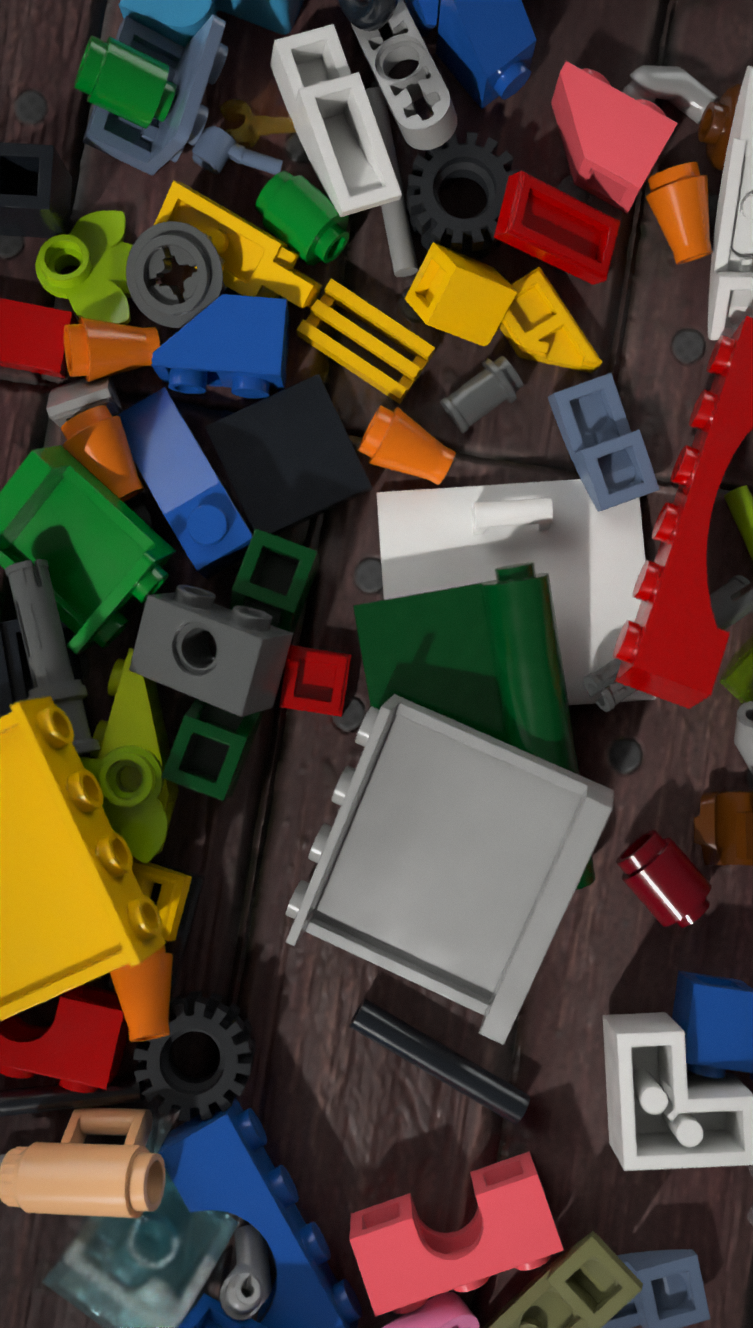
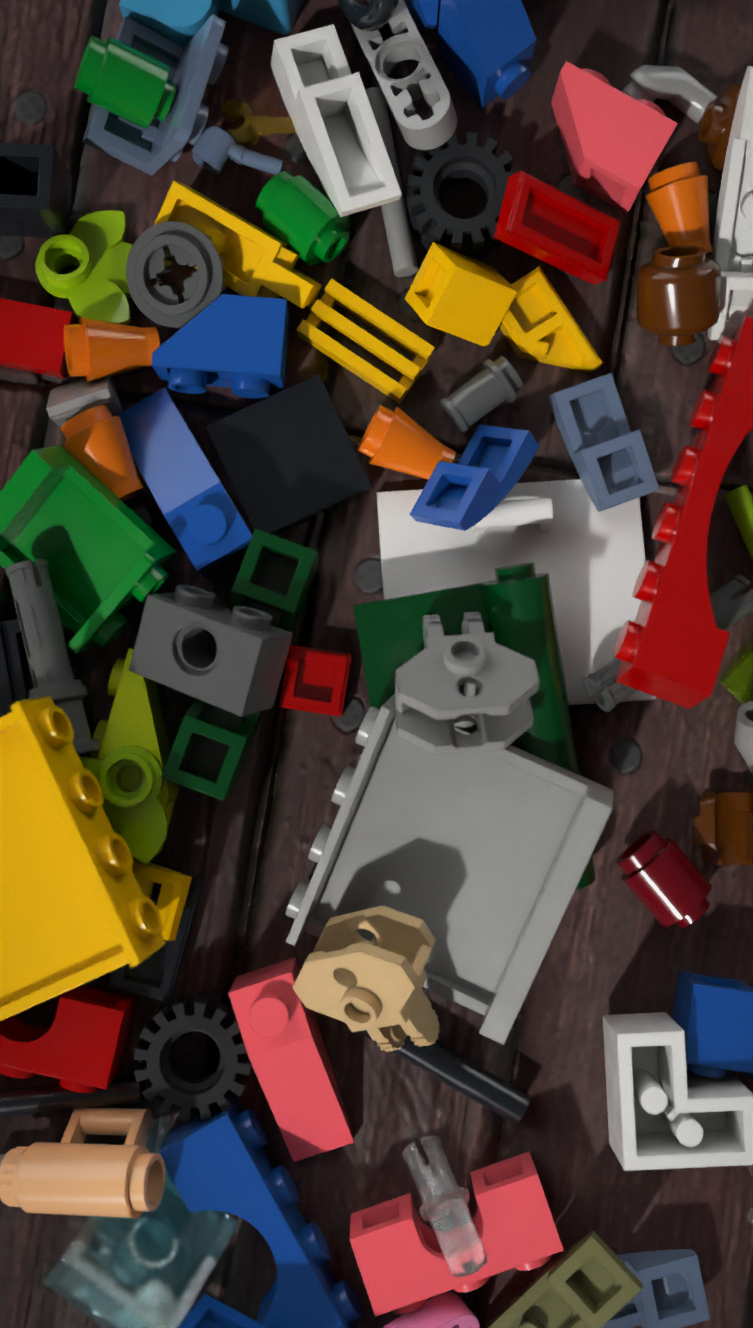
(145, 995): orange cone -> none
(250, 1279): light grey arm -> none
(290, 1060): none -> coral slope
(373, 981): none -> tan hinge
(445, 1207): none -> clear axle
(462, 685): none -> light grey hinge
(487, 471): none -> blue slope
(678, 294): none -> reddish brown head

